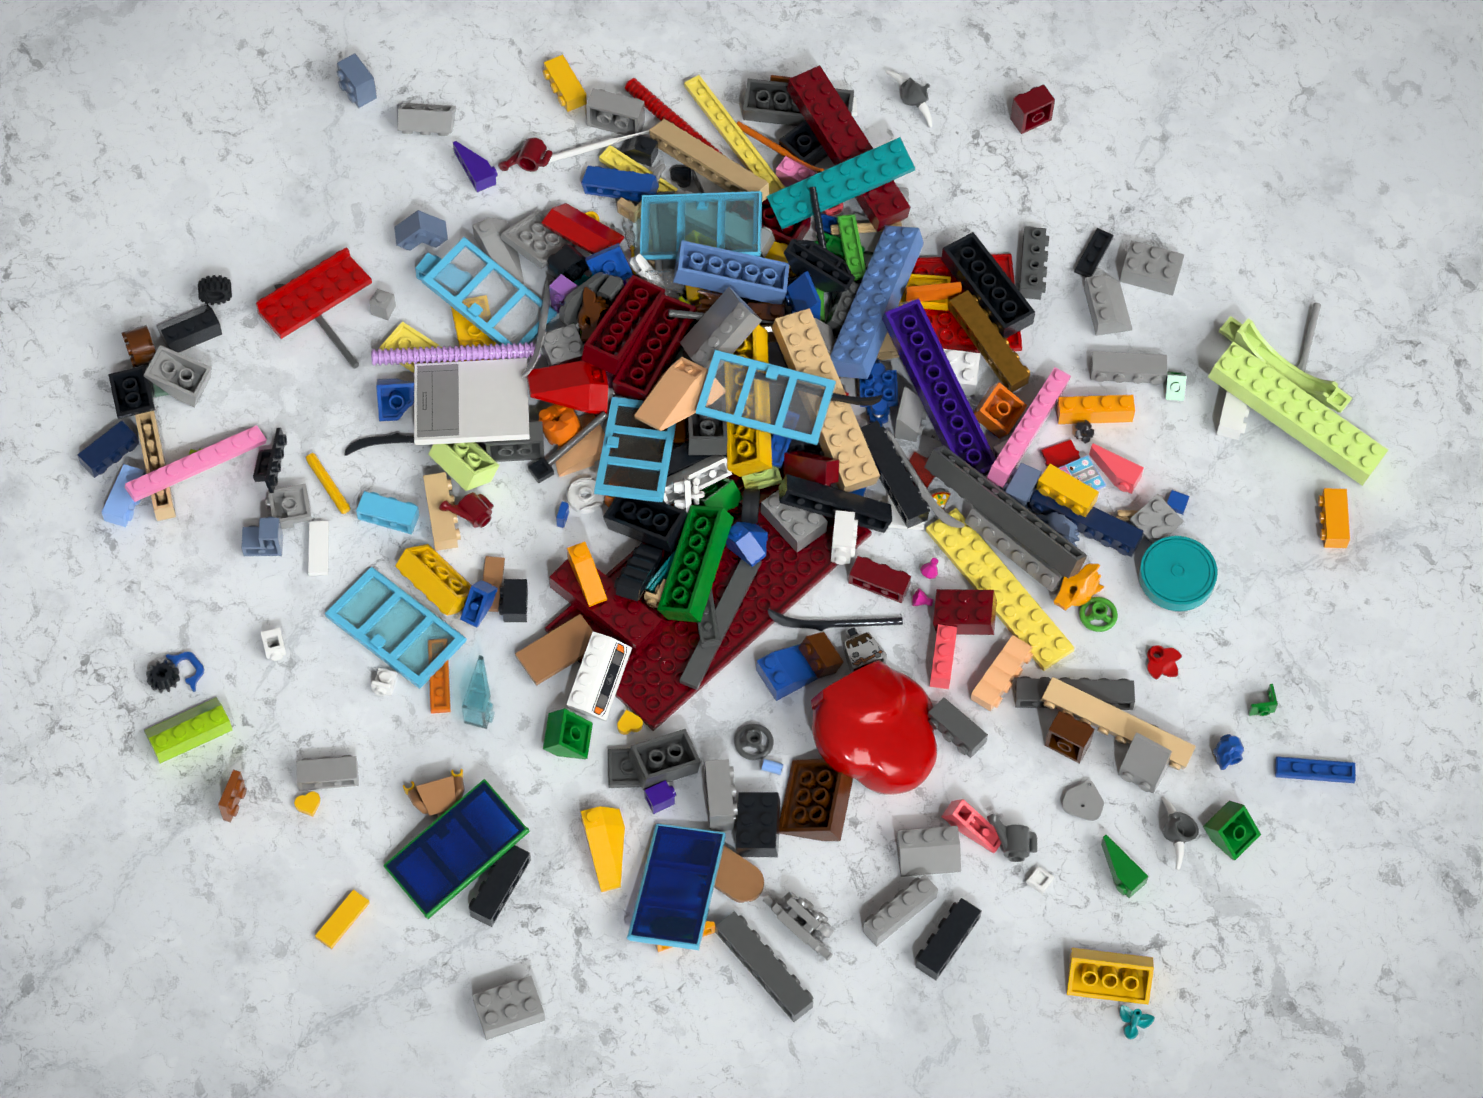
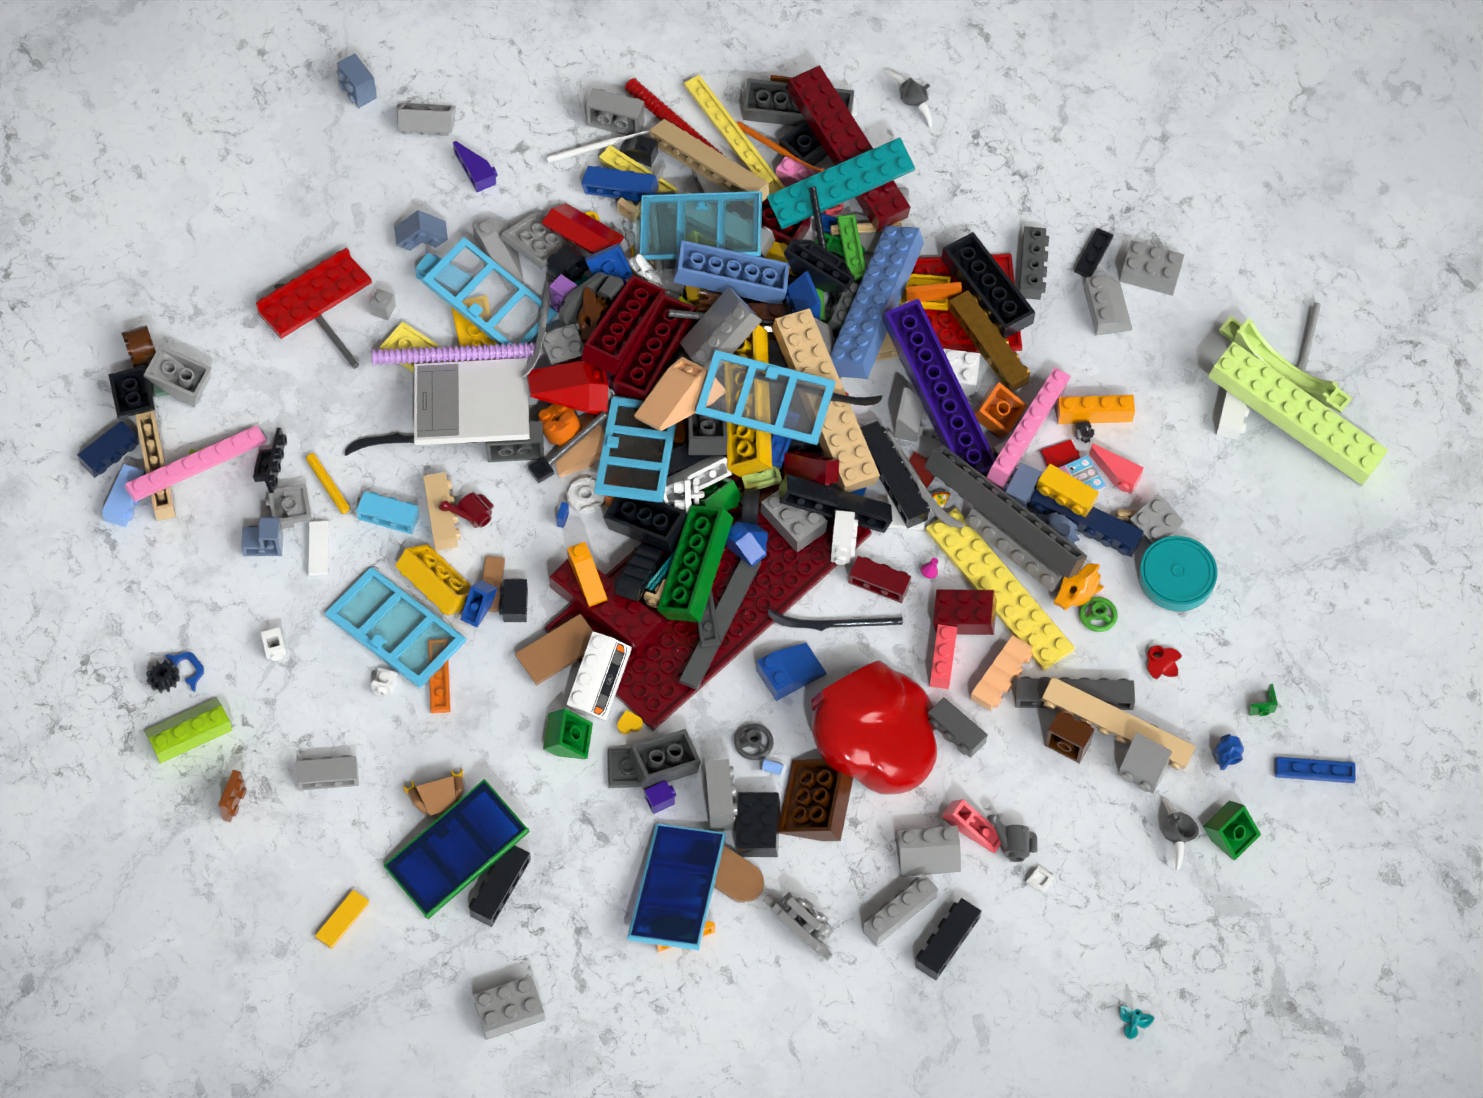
(190, 329): black slope -> none
(214, 290): black tyre -> none
(308, 804): yellow tile -> none
(394, 398): blue slope -> none
(465, 463): yellowish green brick -> none
(477, 703): clear light blue slope -> none
(529, 157): dark red piece -> none
(564, 83): yellow brick -> none
(605, 839): yellow wedge -> none
(681, 175): black tile -> none
(764, 966): dark grey brick -> none
(820, 654): reddish brown brick -> none
(862, 650): light grey torso -> none
(880, 383): blue piece -> none
(920, 598): dark pink rock -> none
(1032, 109): dark red brick -> none
(1083, 796): light grey piece -> none
(1110, 976): yellow slope -> none
(1125, 872): green slope -> none
(1128, 367): light grey brick -> none
(1175, 386): bracket -> none
(1178, 501): blue tile -> none
(1334, 518): light orange brick -> none

